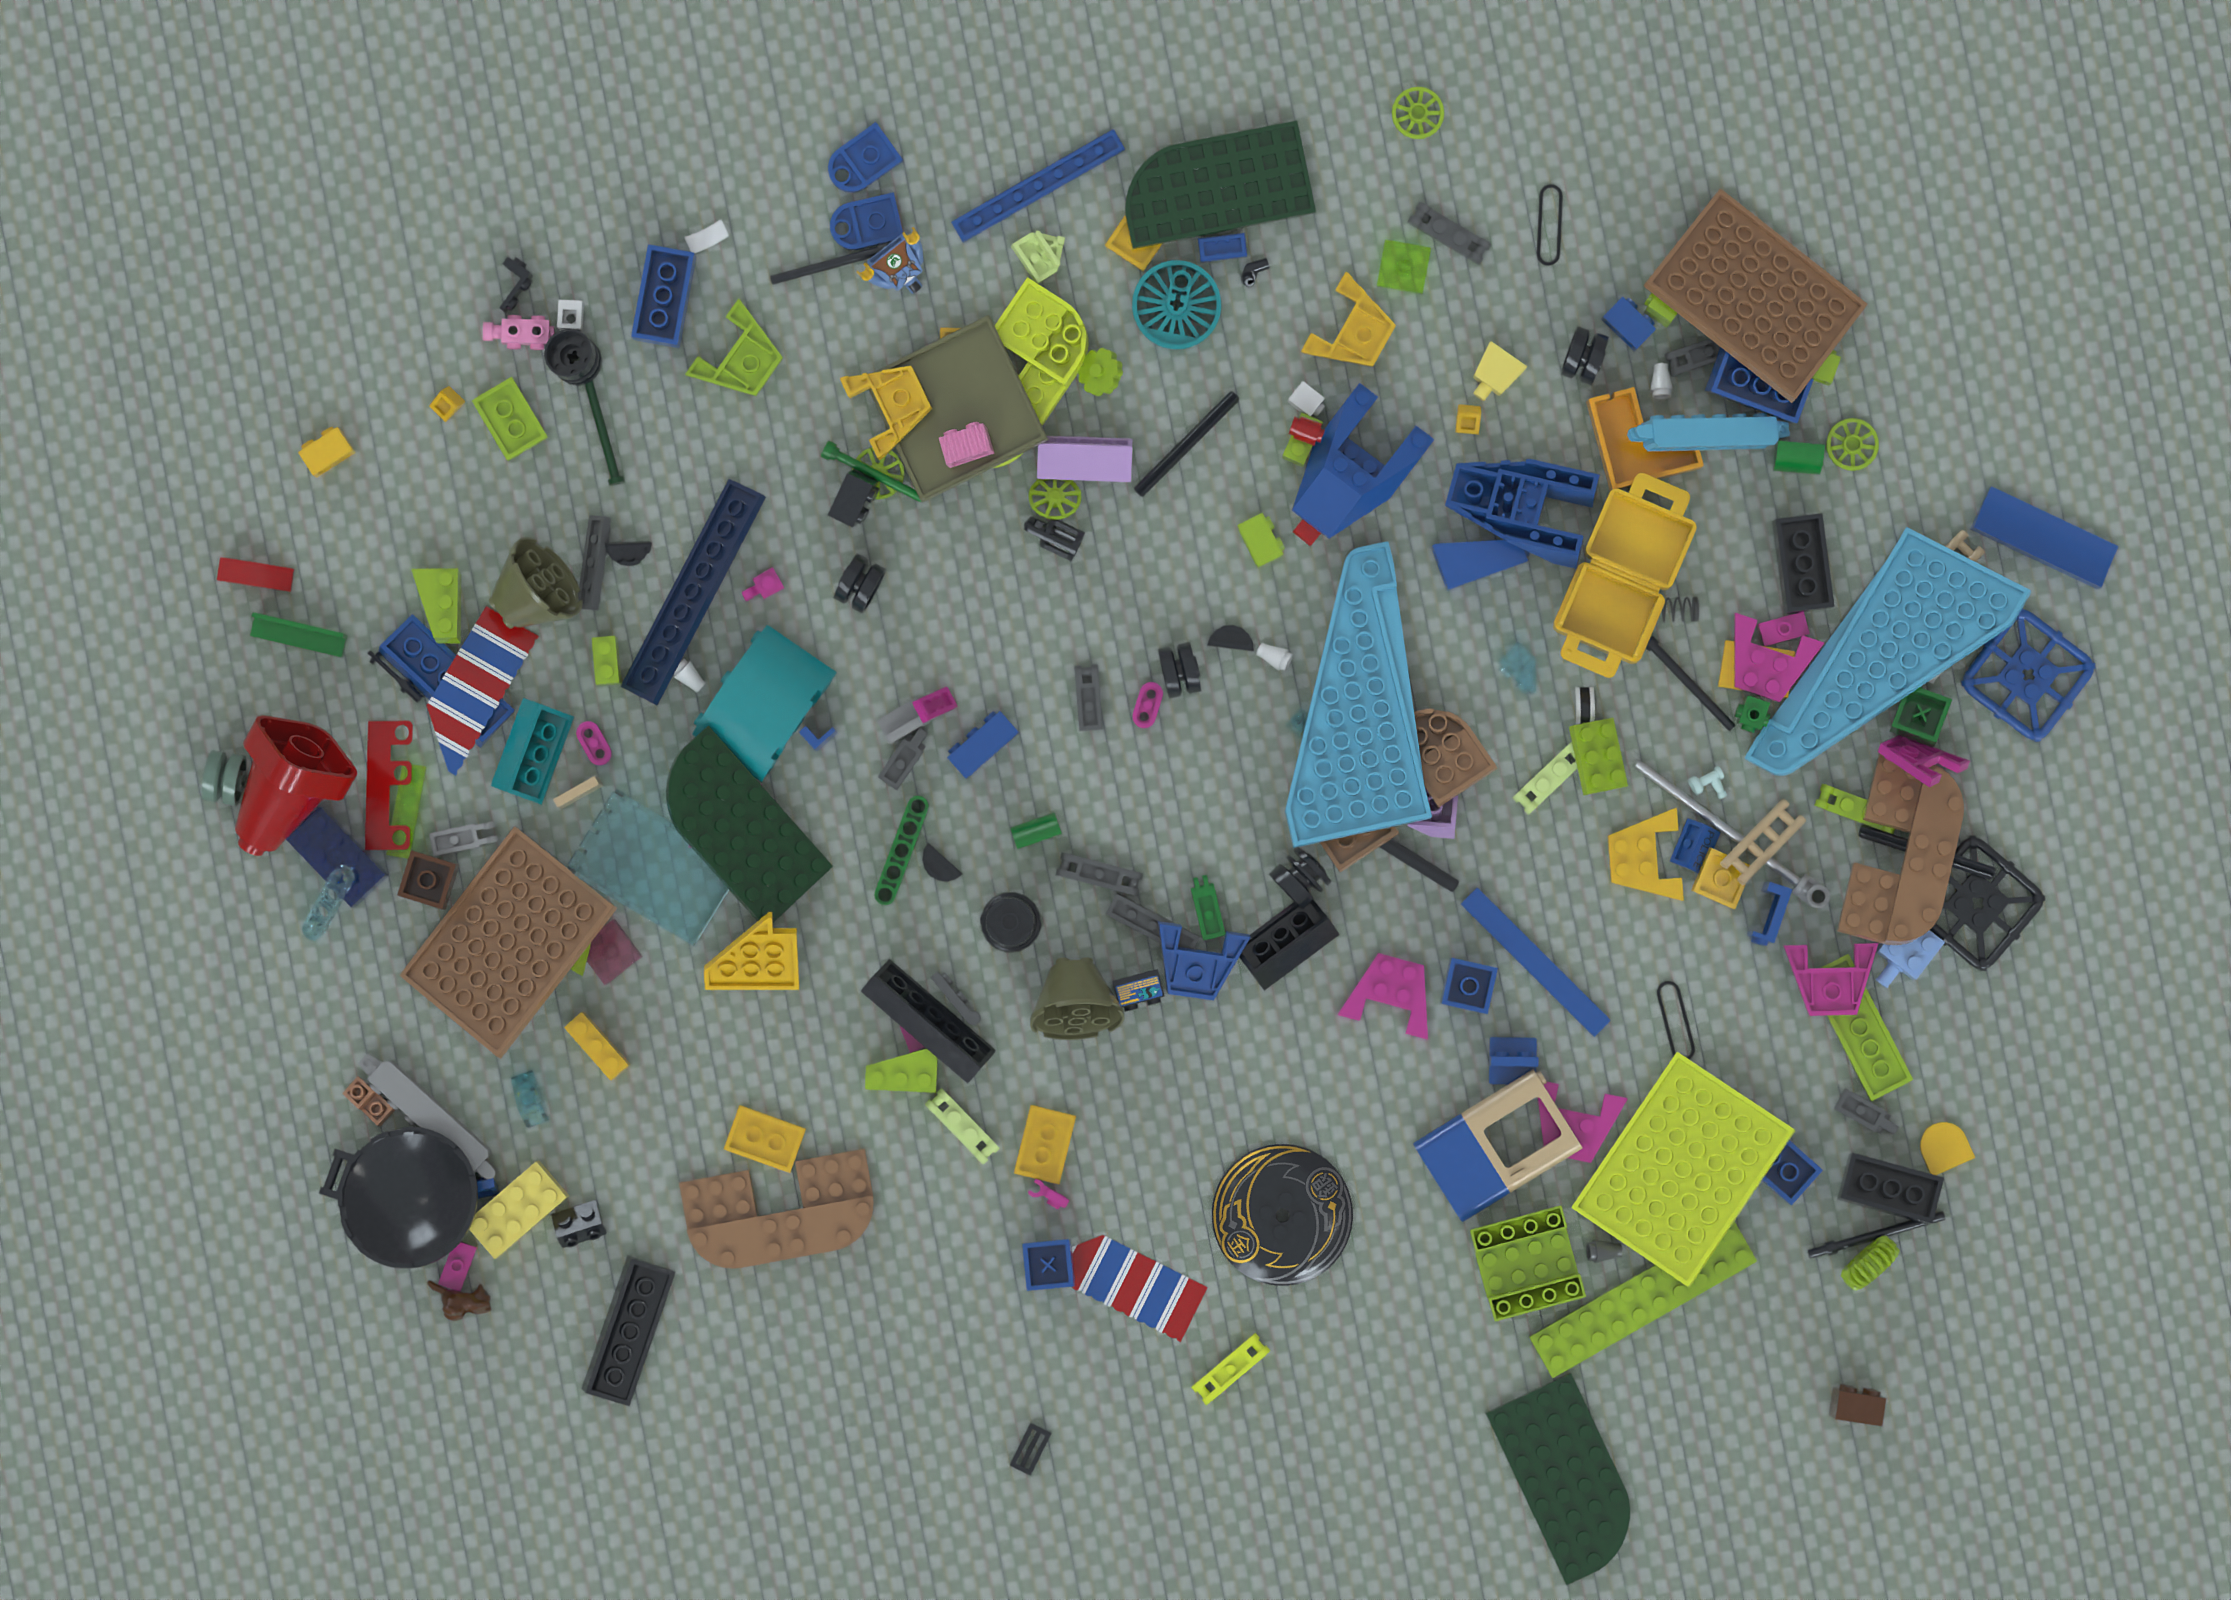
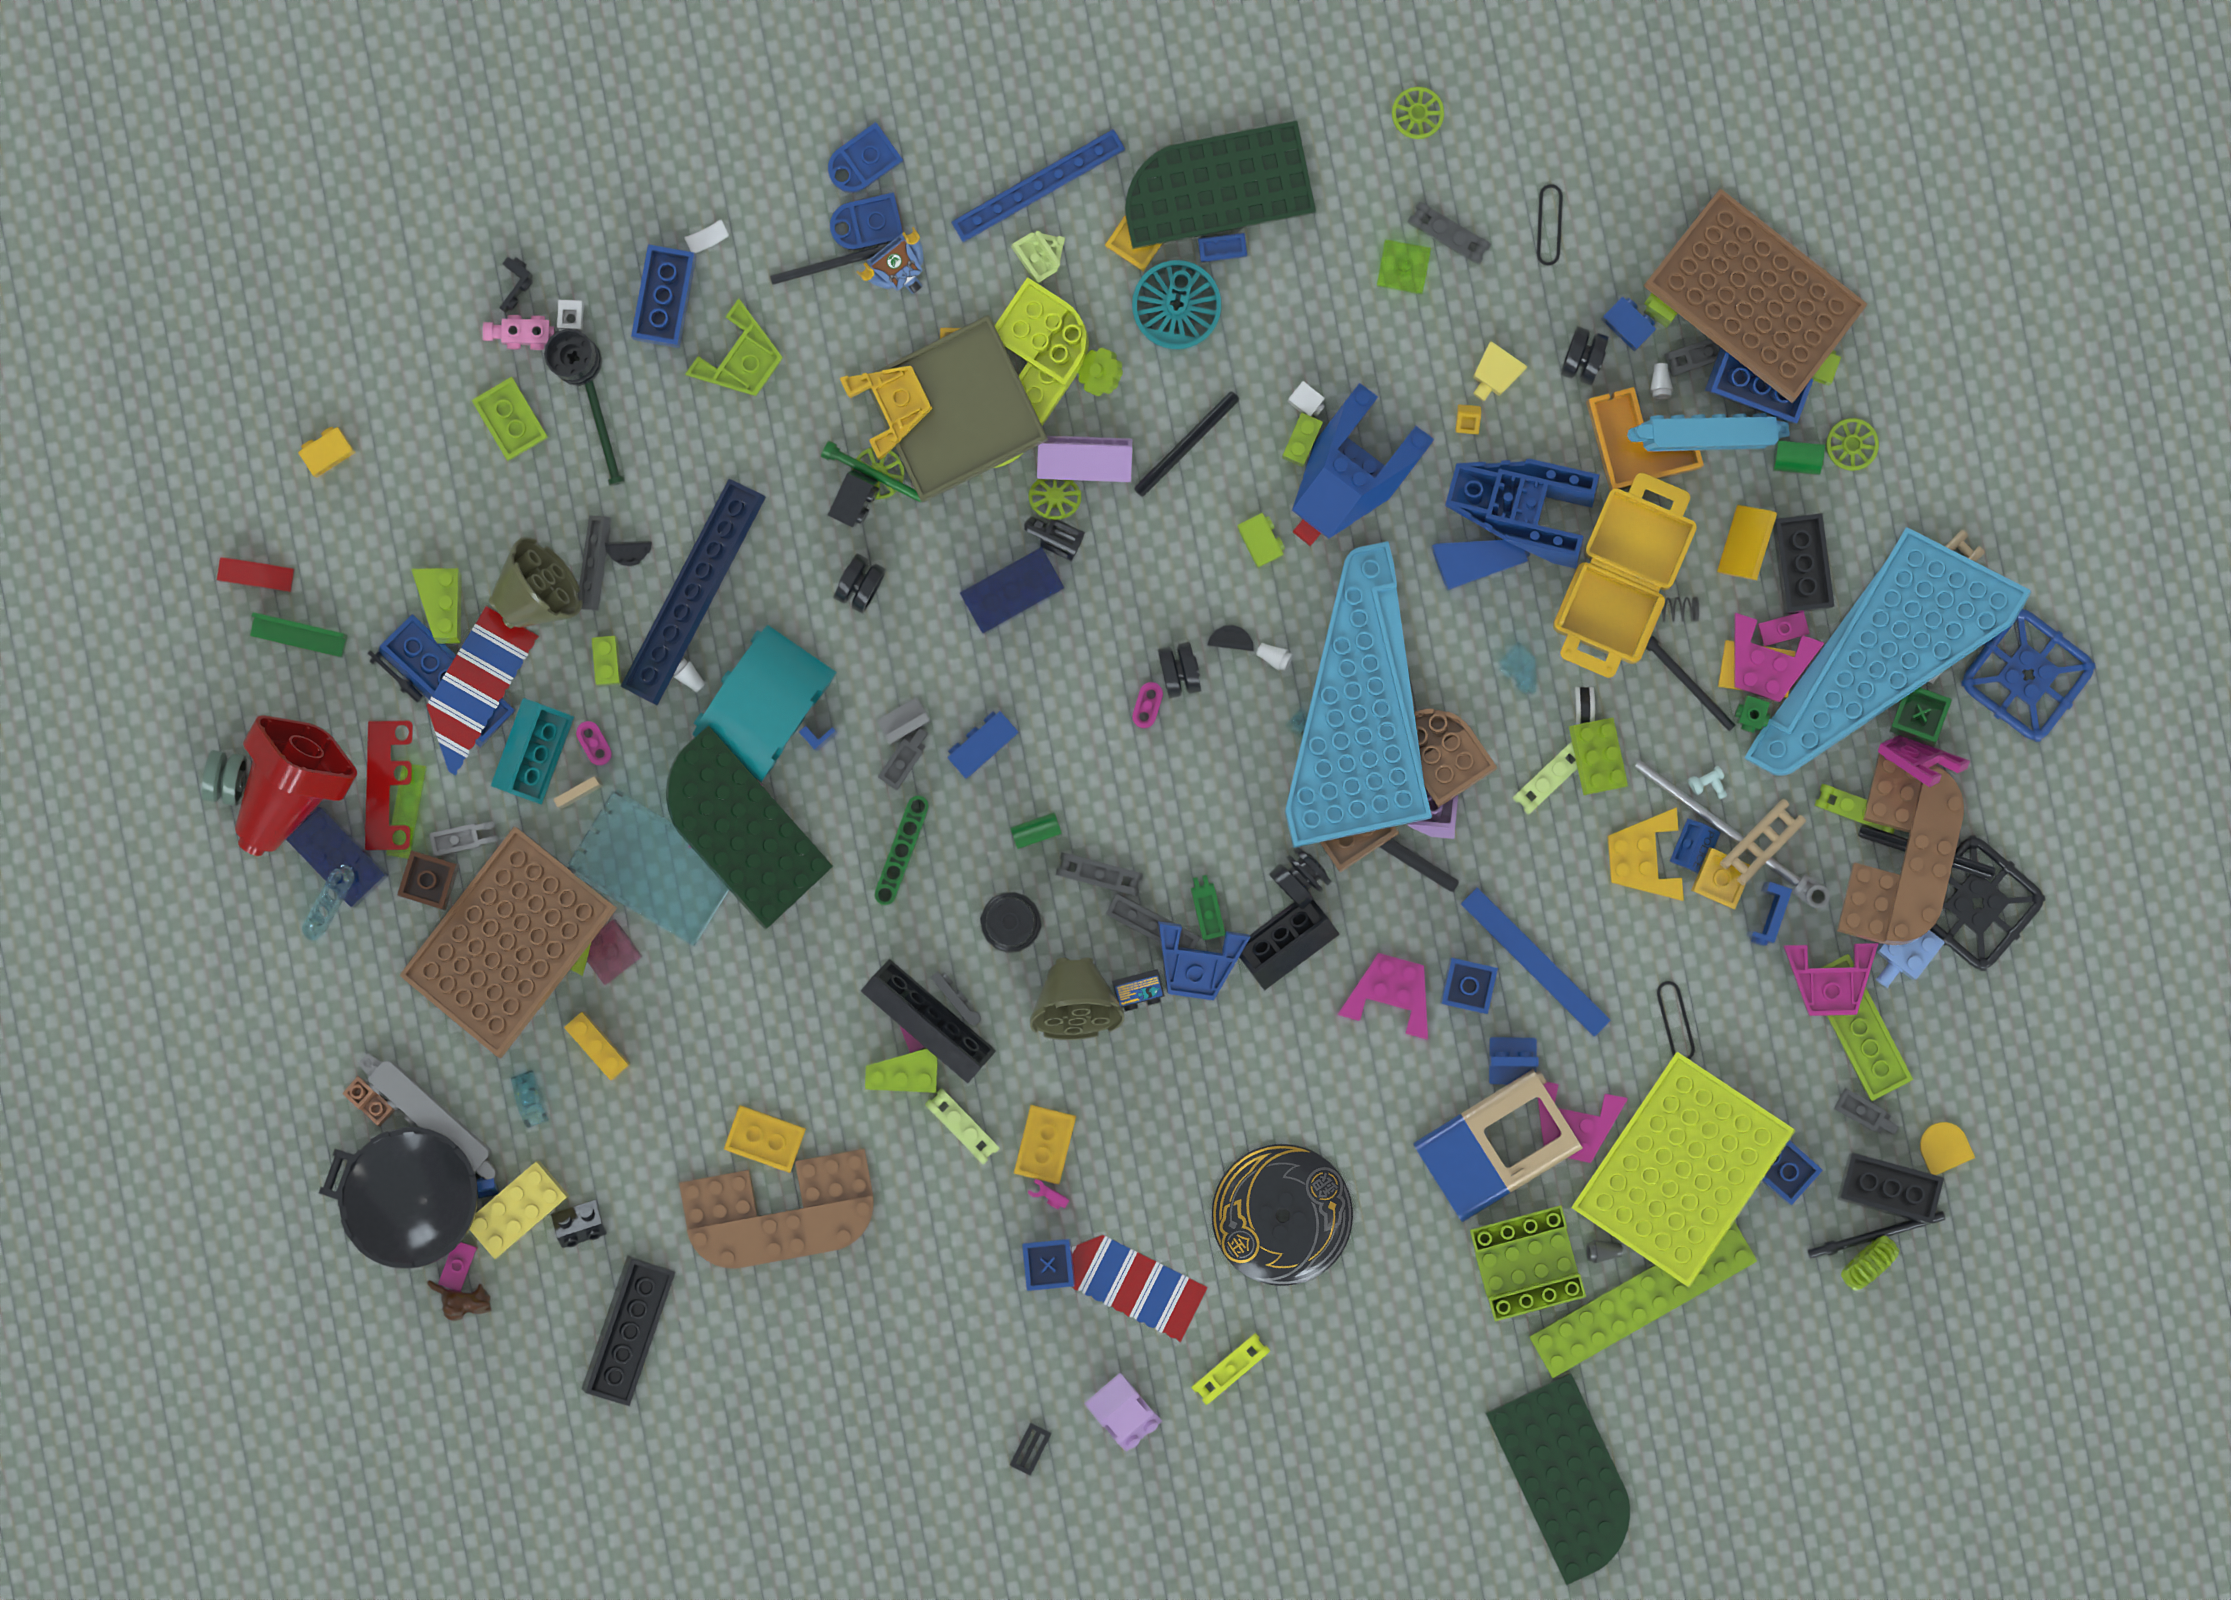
(446, 403): yellow slope -> none
(757, 960): yellow wing -> none
(765, 584): dark pink plate -> none
(934, 704): dark pink plate -> none
(938, 866): black tile -> none
(966, 444): bright pink brick -> none
(1012, 591): none -> clear blue brick
(1088, 698): dark grey plate -> none
(1123, 1412): none -> lavender piece
(1251, 271): black arm -> none
(1306, 430): red brick -> none
(1361, 335): yellow wing -> none
(1747, 542): none -> yellow tile
(1857, 1406): reddish brown brick -> none
(2044, 538): blue arch -> none

